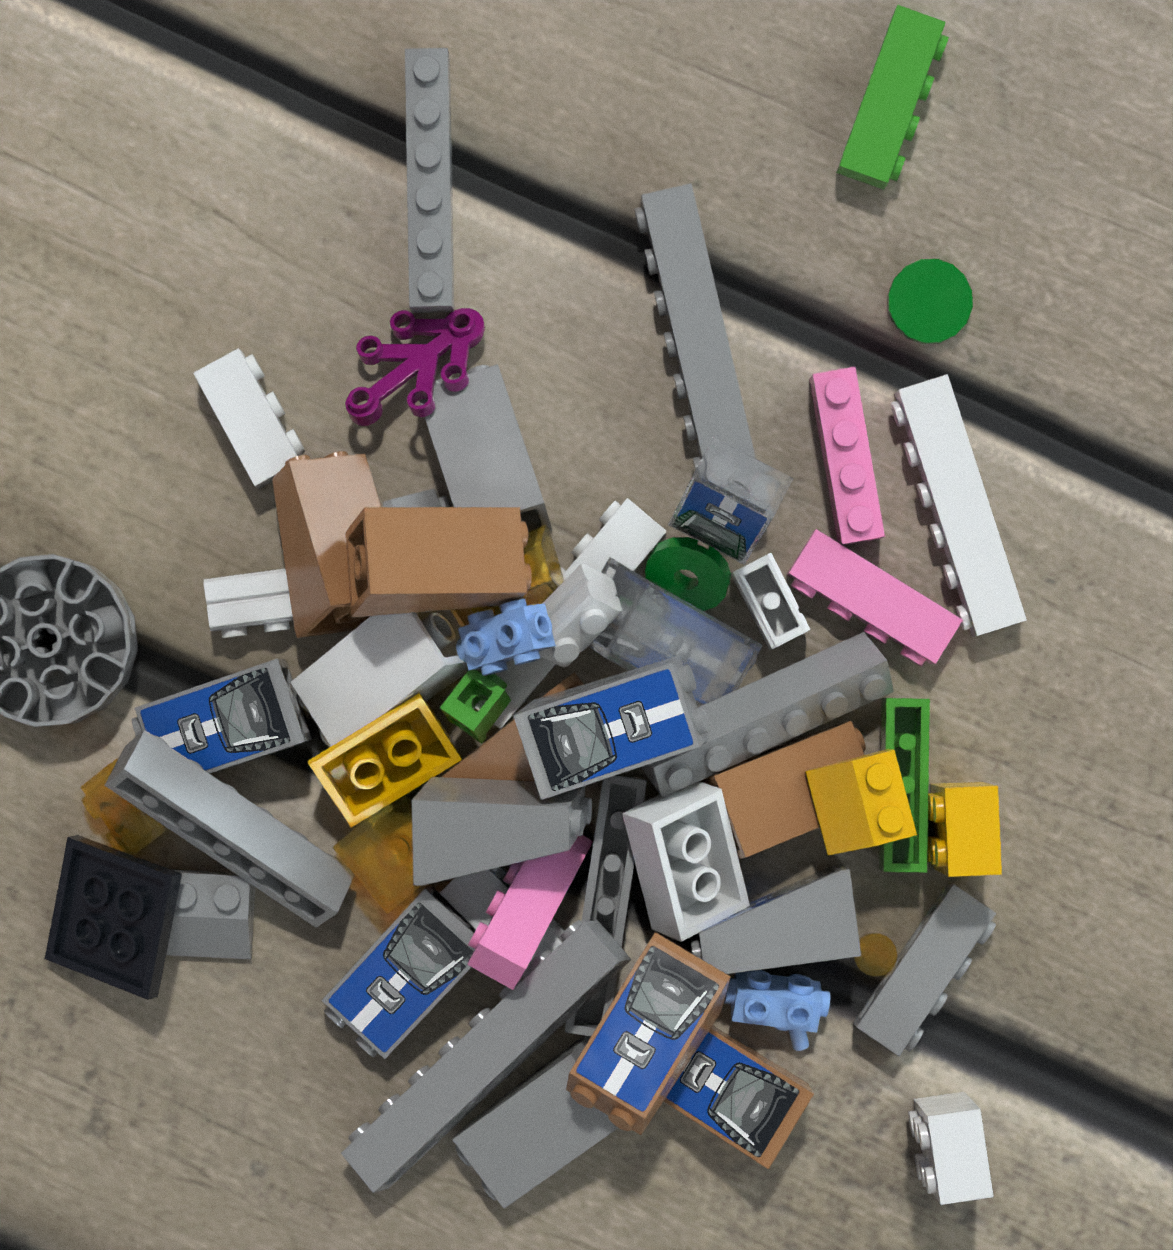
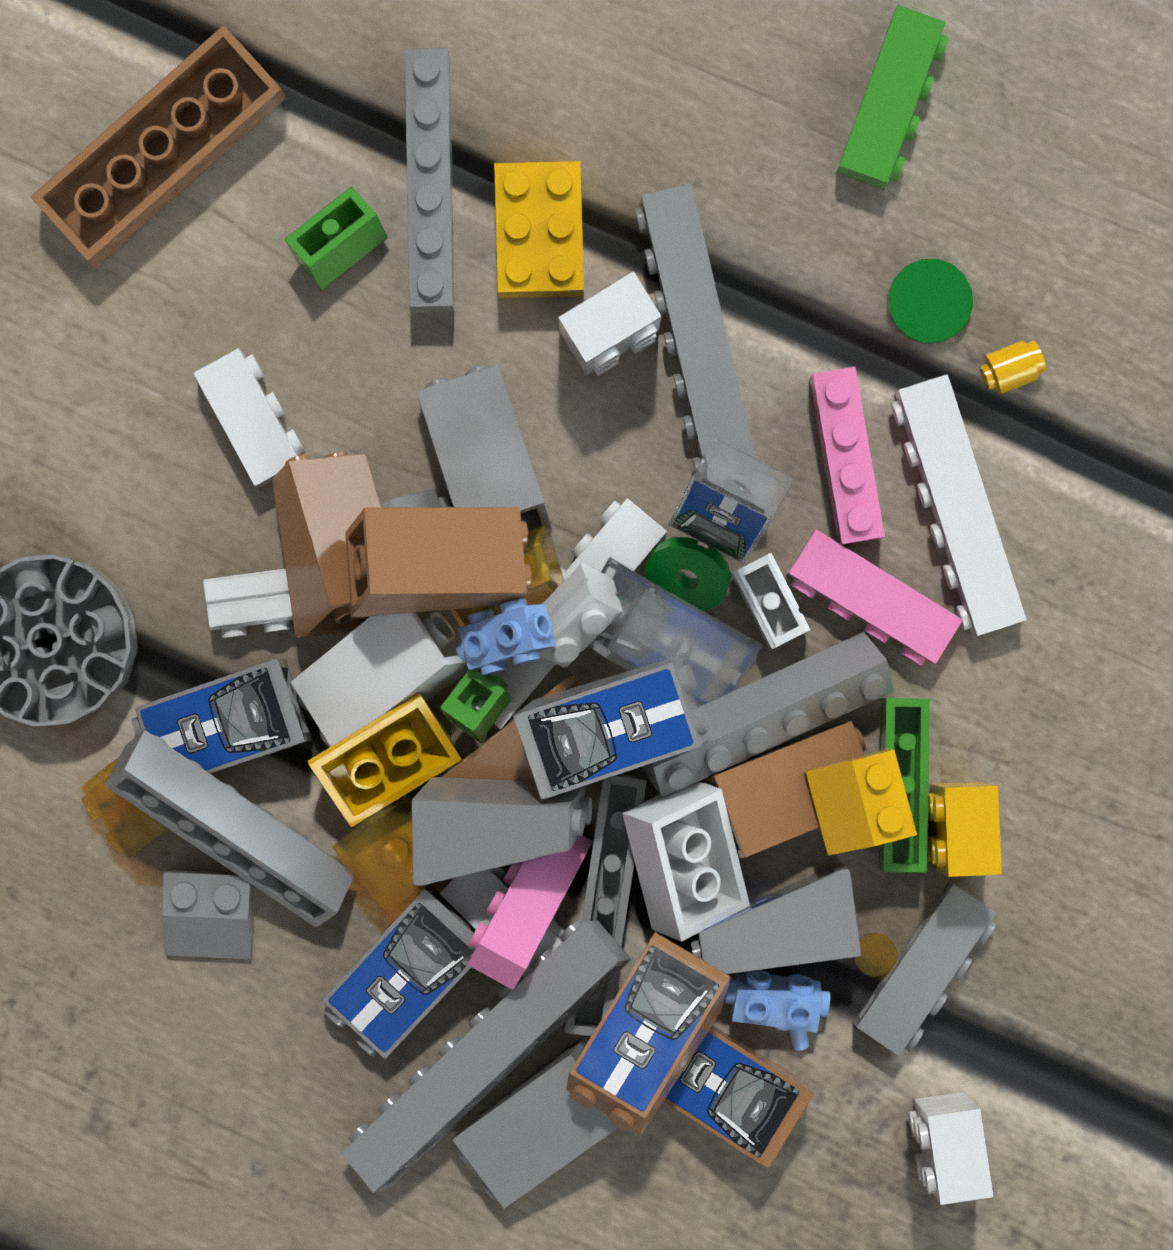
(113, 916): black plate -> none
(159, 146): none -> medium nougat brick
(336, 238): none -> bright green brick
(416, 359): magenta plant -> none
(539, 229): none -> yellow brick
(610, 324): none -> white brick
(1012, 366): none -> yellow brick

